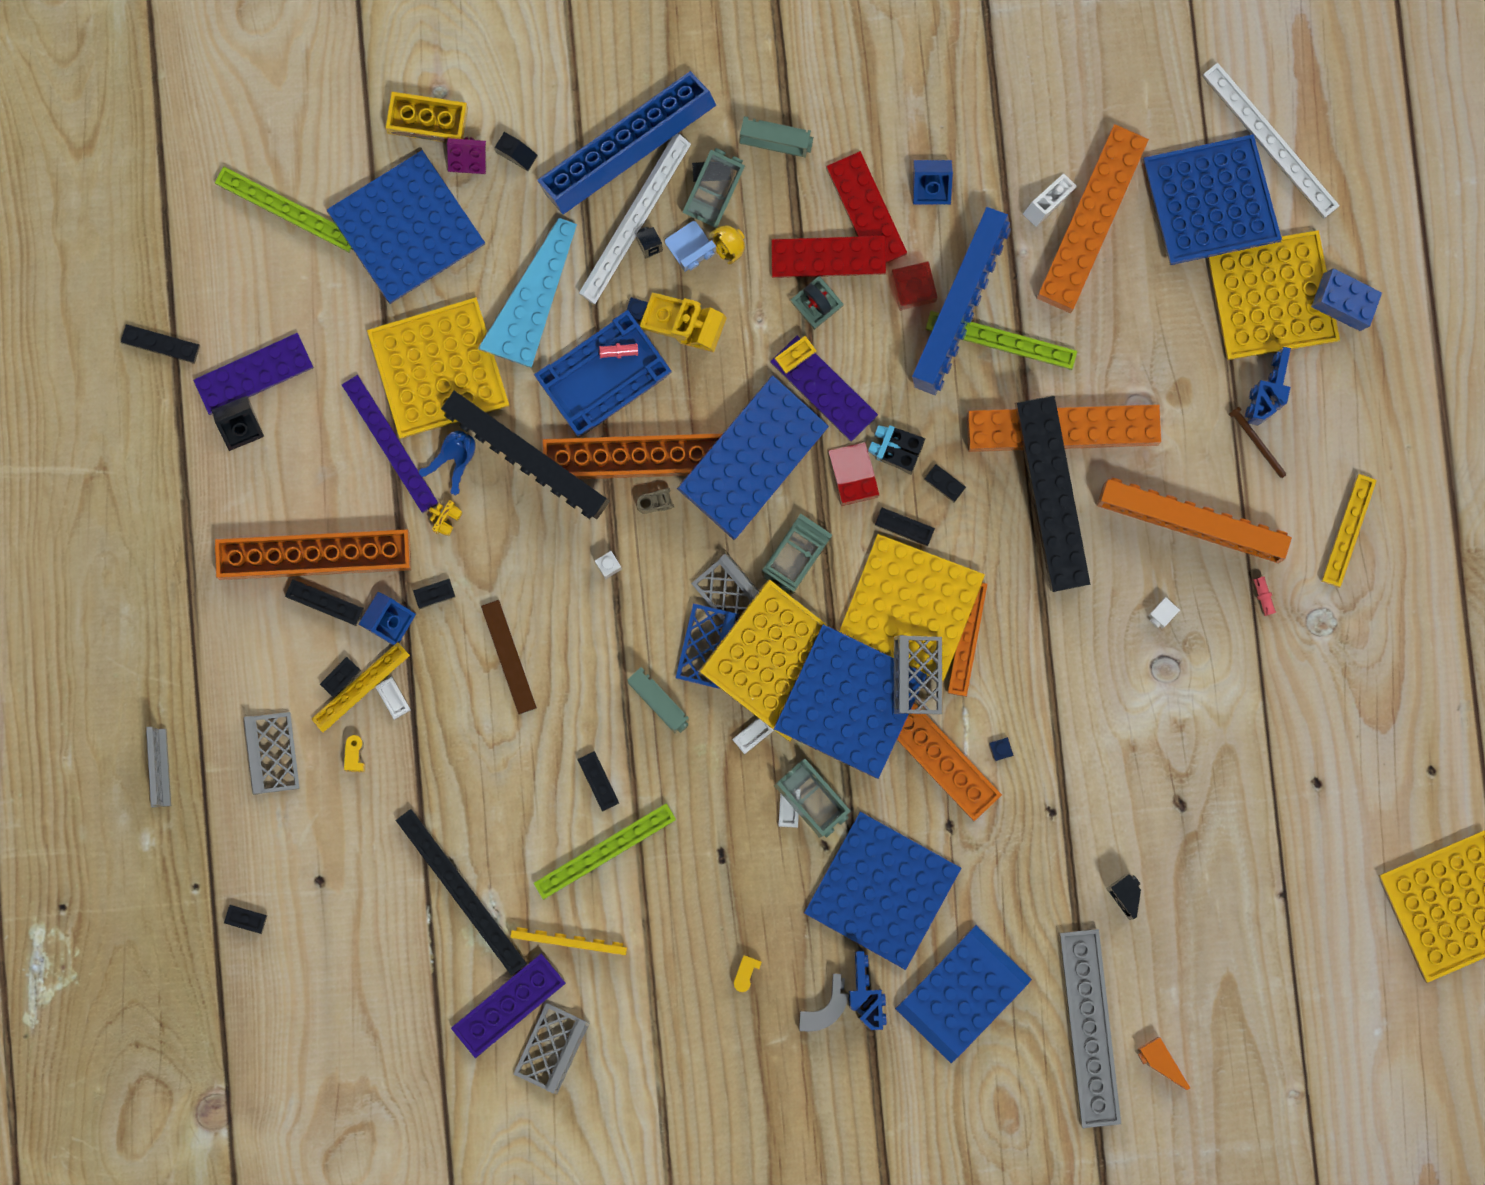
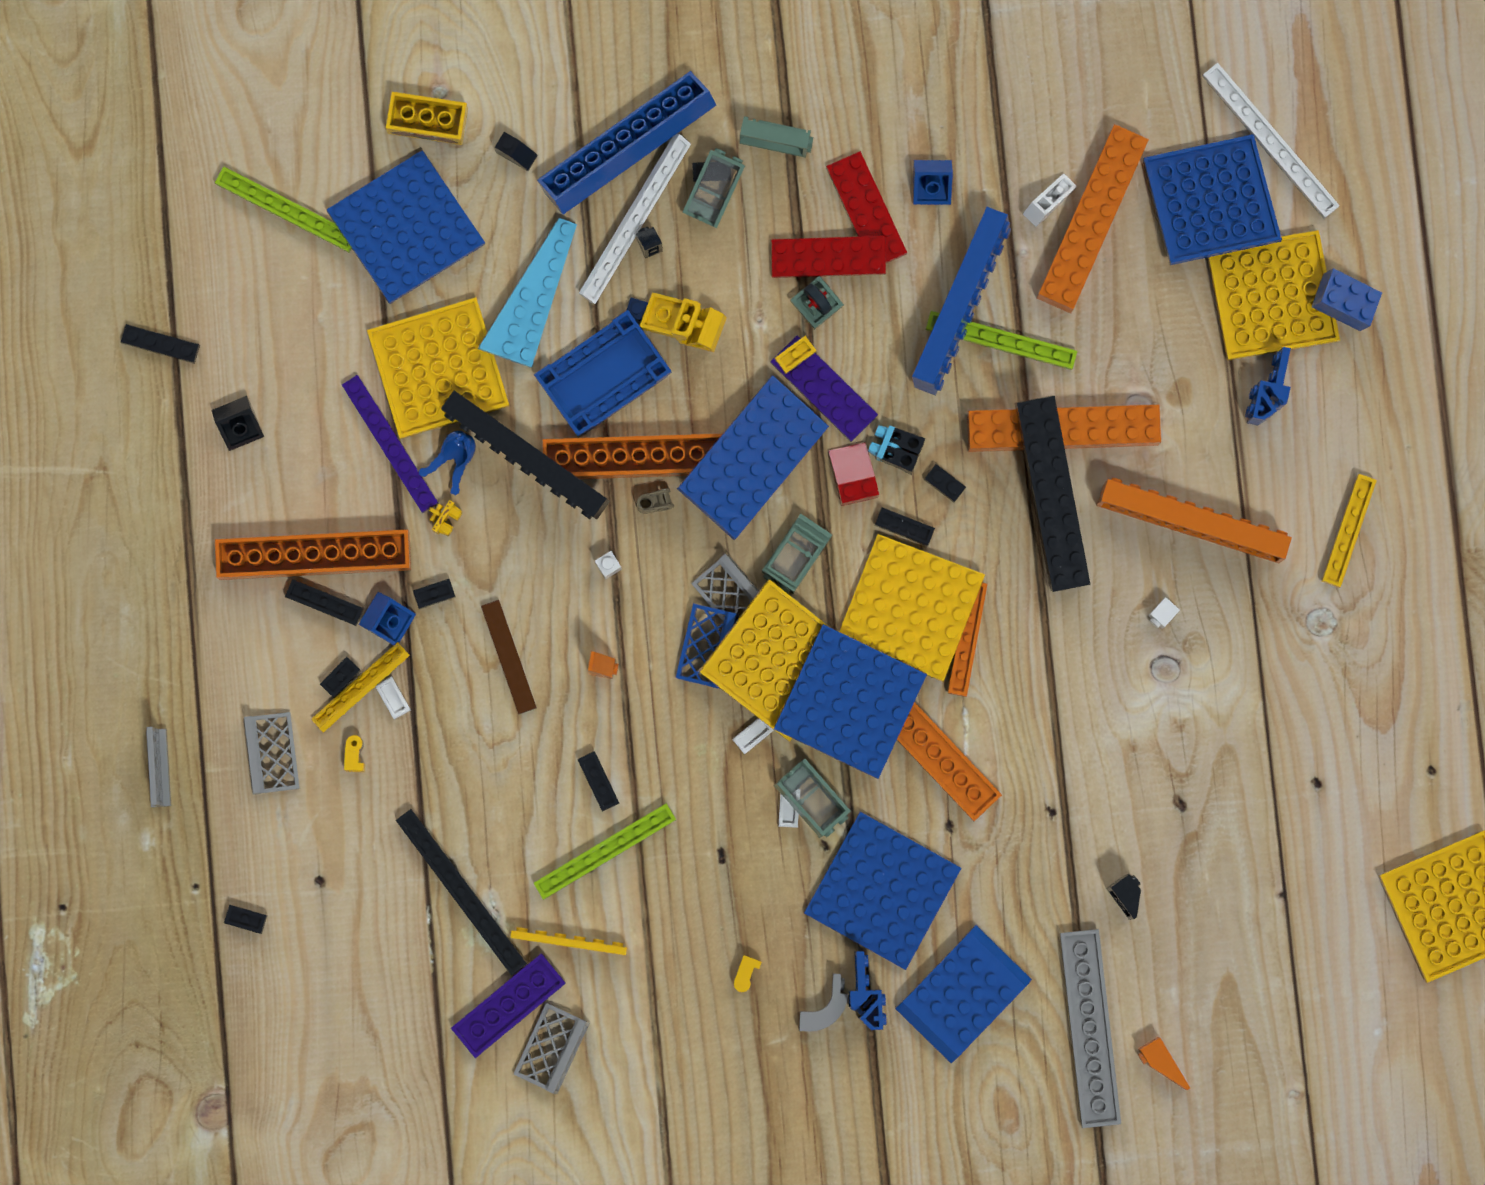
(254, 373): dark purple plate -> none
(466, 155): magenta plate -> none
(602, 665): none -> orange slope
(618, 350): coral pin -> none
(658, 701): sand green door -> none
(690, 246): light blue bracket -> none
(728, 242): yellow cylinder -> none
(902, 671): light grey fence -> none
(914, 285): clear red brick -> none
(1001, 749): dark blue plate -> none
(1257, 441): reddish brown bar -> none
(1264, 596): coral pin -> none

